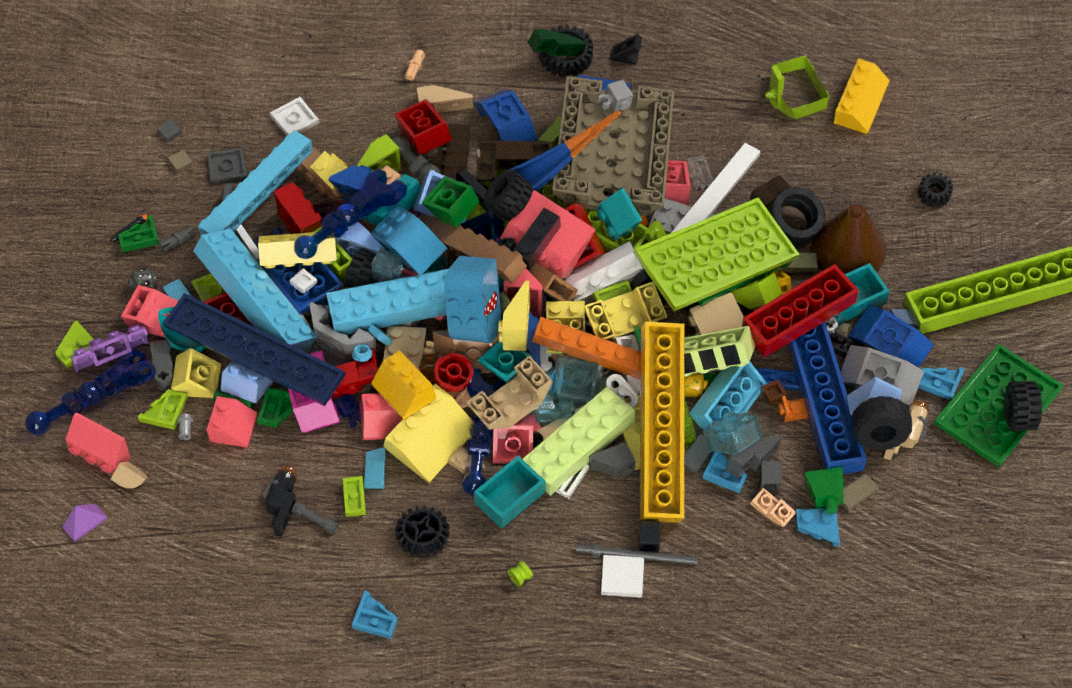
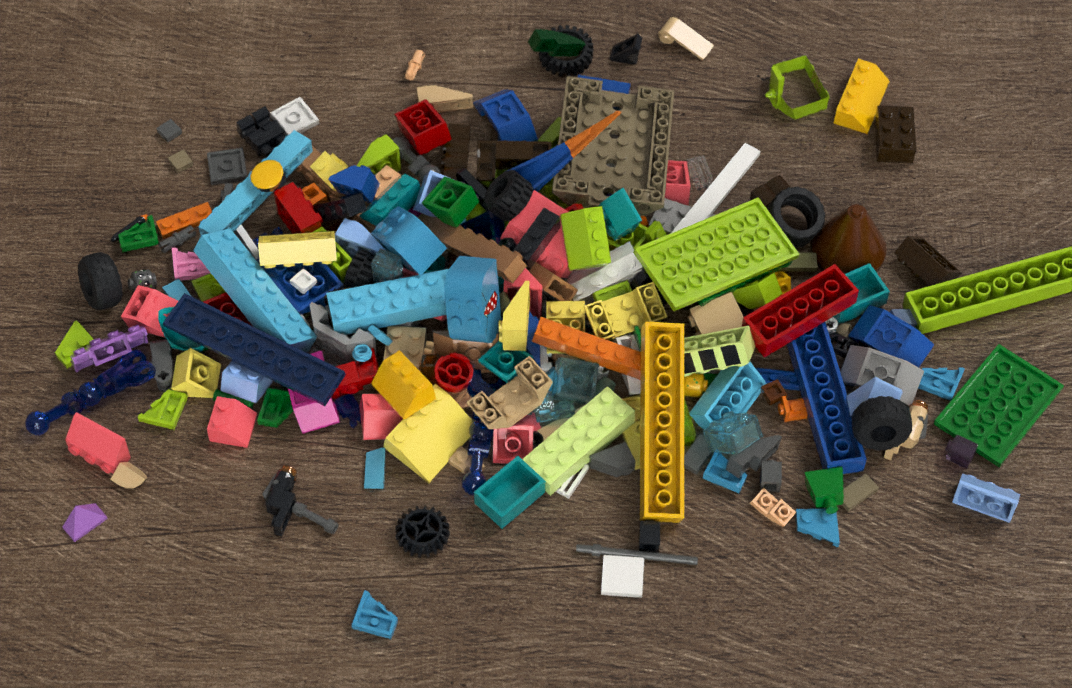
(100, 281): none -> black tyre
(183, 219): none -> orange plate
(184, 426): light grey pin -> none
(187, 265): none -> bright pink wing
(266, 136): none -> black hips
(268, 176): none -> yellow piece
(314, 194): none -> orange brick
(354, 496): lime plate -> none
(363, 203): clear blue piece -> none
(520, 573): lime wheel -> none
(585, 238): none -> lime slope
(616, 95): light grey brick -> none
(623, 389): white plate -> none
(685, 36): none -> door
(895, 134): none -> dark brown brick
(926, 261): none -> dark brown slope
(935, 181): black tyre -> none
(961, 451): none -> clear purple brick
(986, 498): none -> light blue slope
(1023, 405): black tyre -> none

